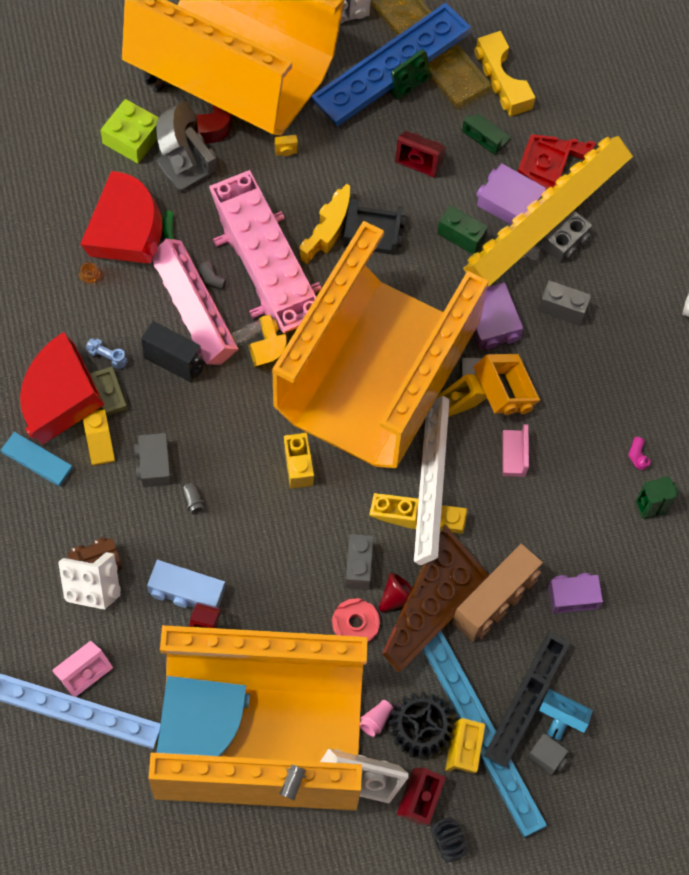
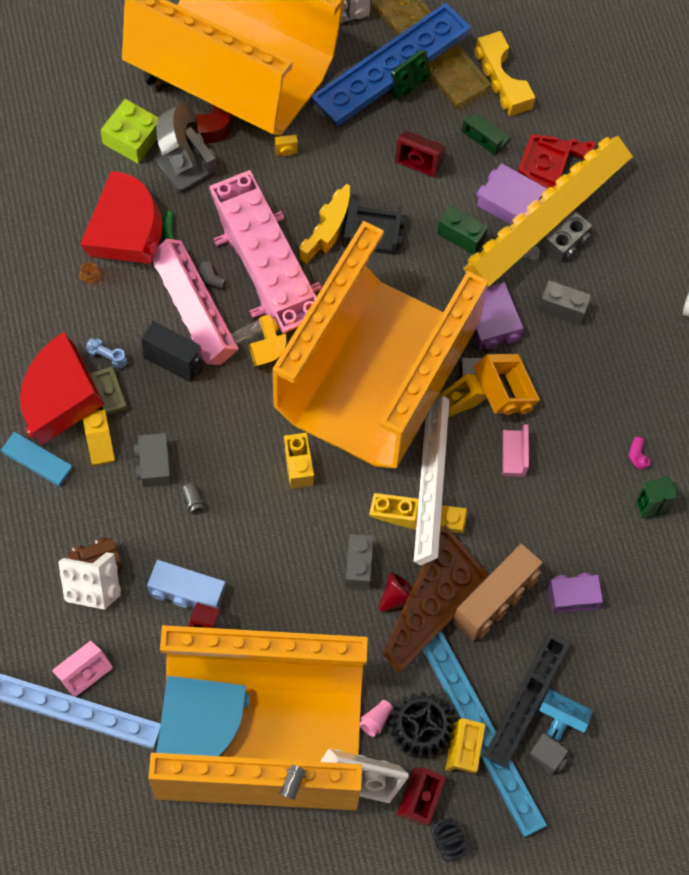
(356, 608): coral tile -> none

